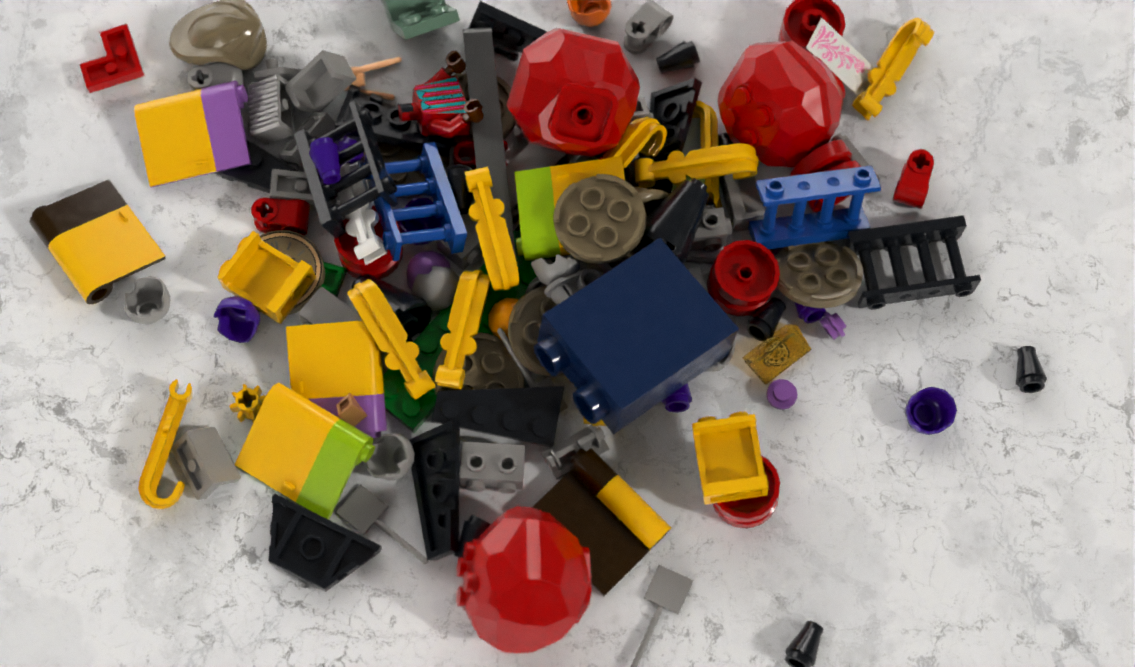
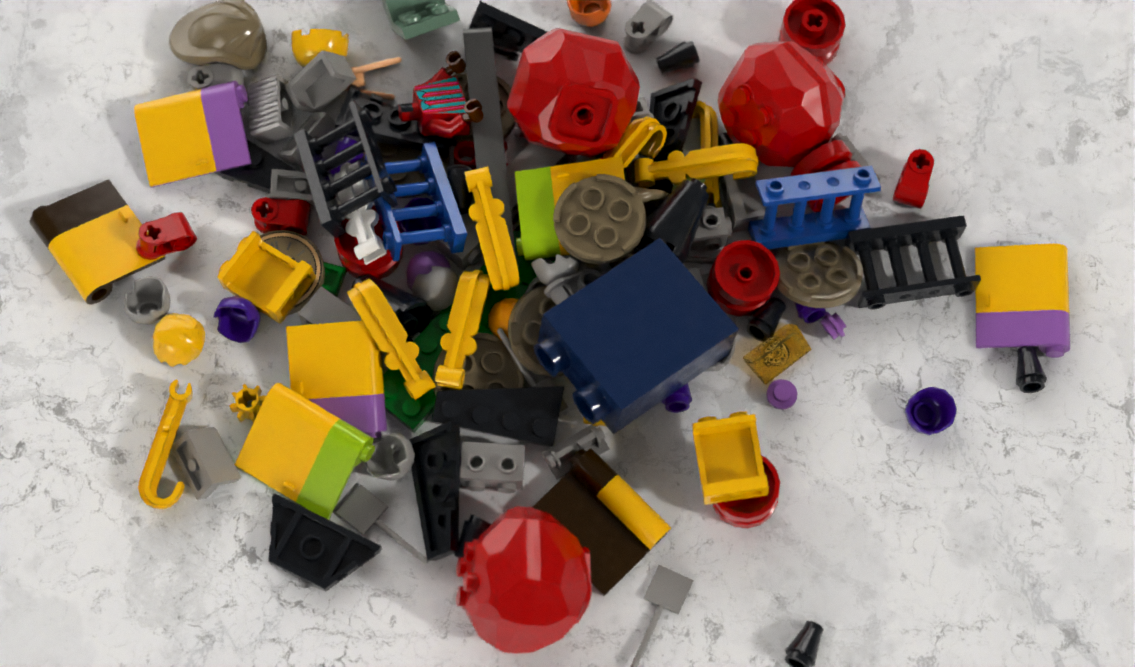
(118, 66): red plate -> none
(166, 234): none -> red piece
(178, 339): none -> yellow hair
(273, 69): light grey piece -> none
(309, 46): none -> yellow cylinder
(326, 159): dark purple cone -> none
(350, 410): medium nougat piece -> none
(840, 57): white sticker -> none
(892, 66): yellow piece -> none
(1023, 297): none -> yellow door

